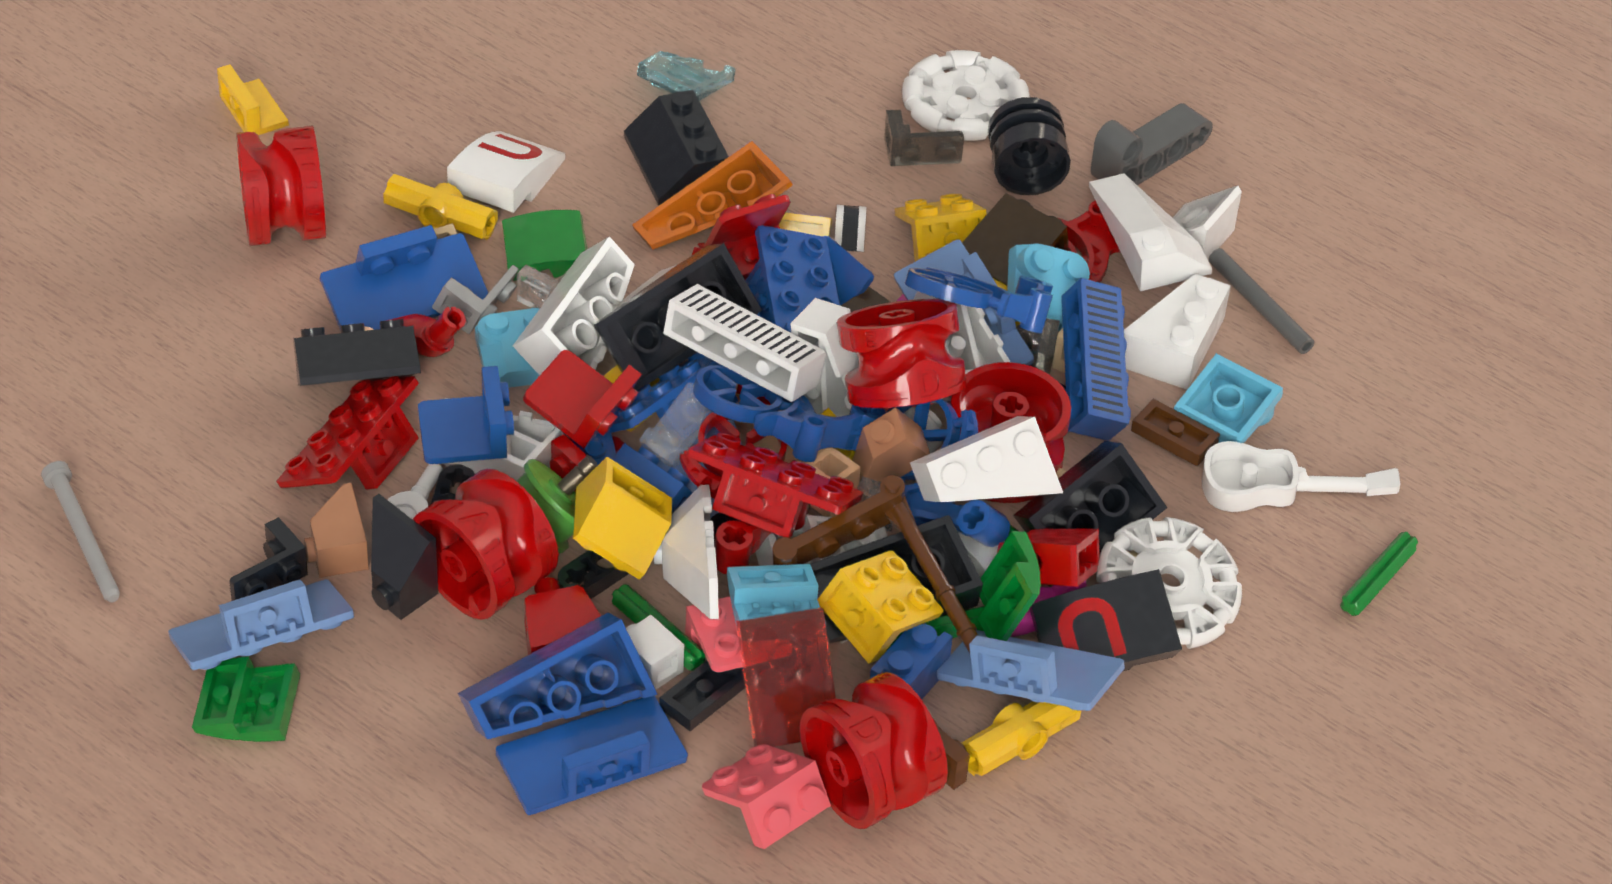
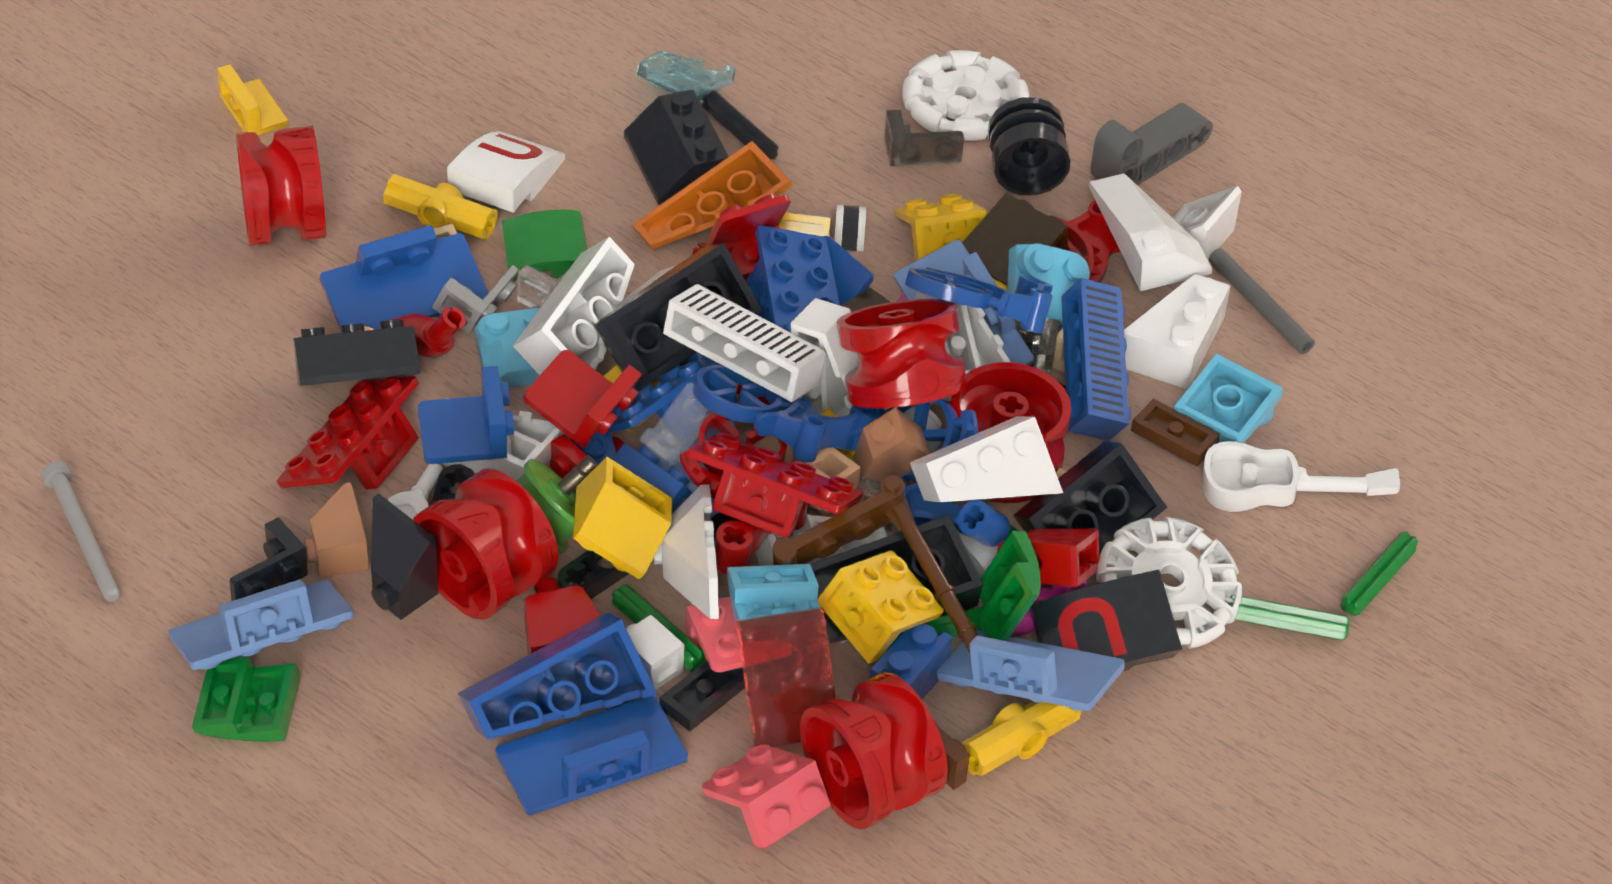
(738, 123): none -> black axle
(1292, 618): none -> axle

